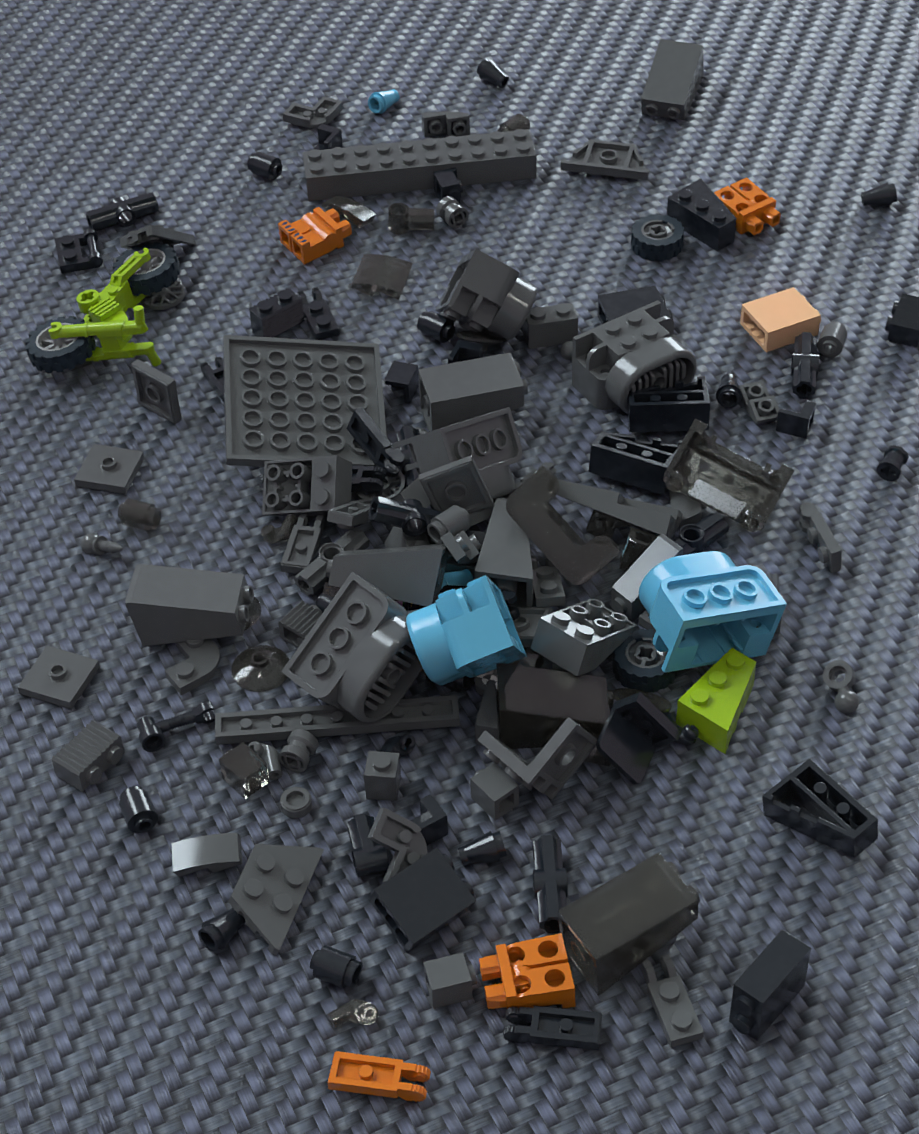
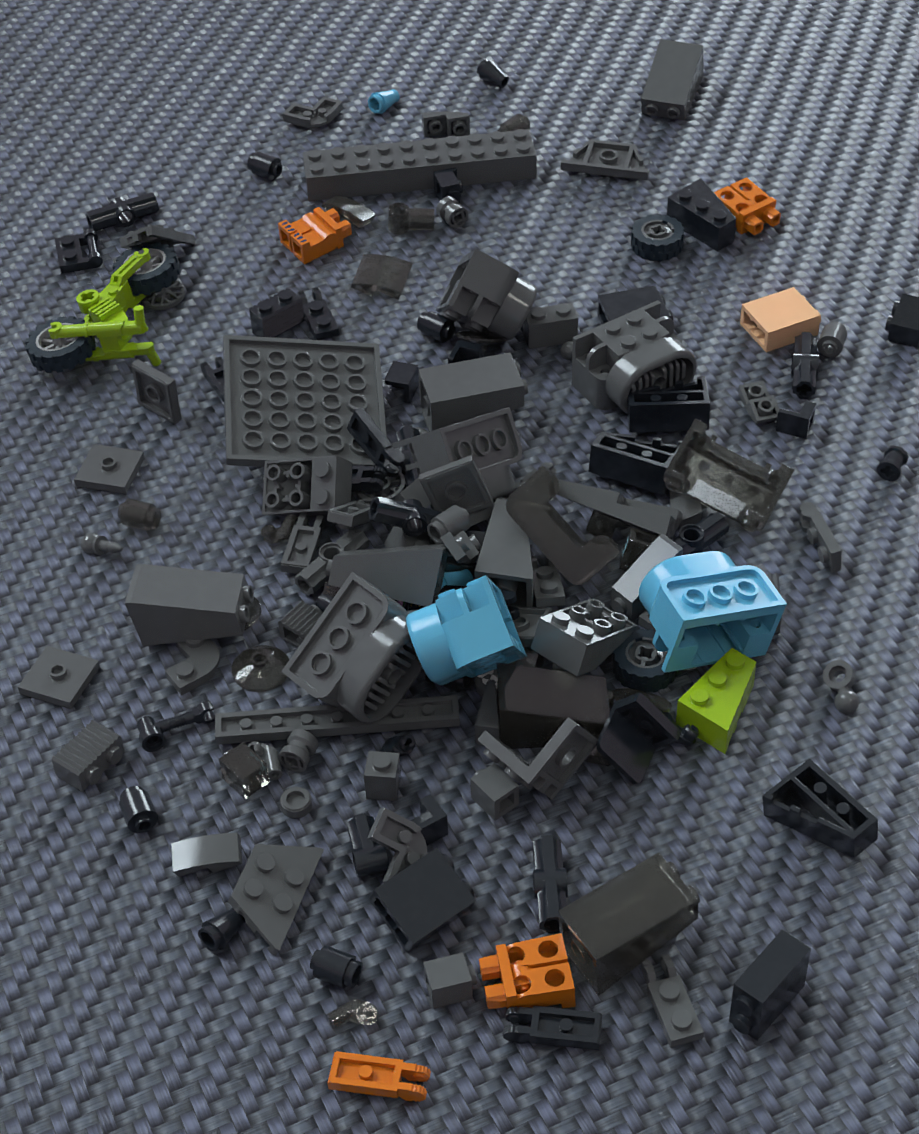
(329, 137): black panel -> none
(483, 849): black cone -> none
(729, 392): black cone -> none
(880, 195): black cone -> none

